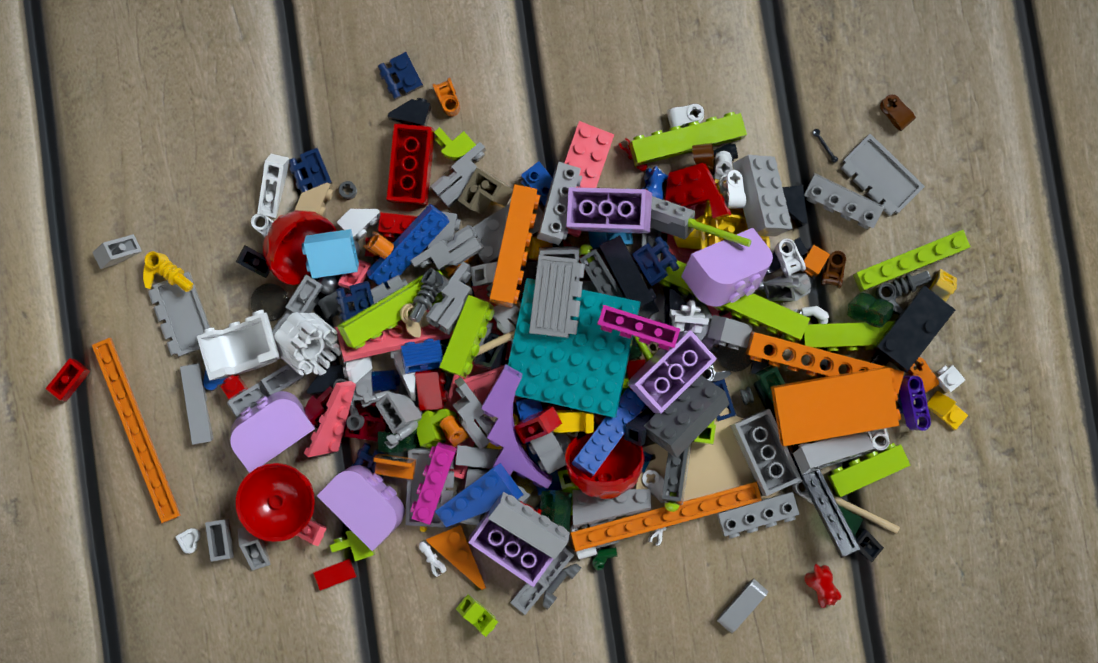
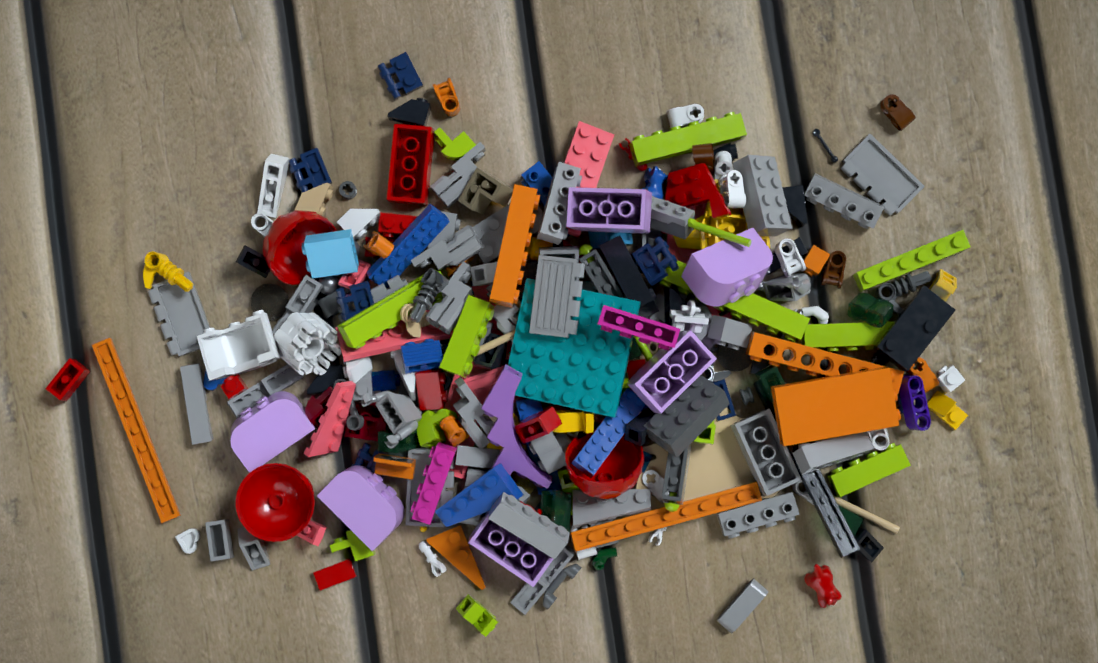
(116, 251): light grey slope -> none

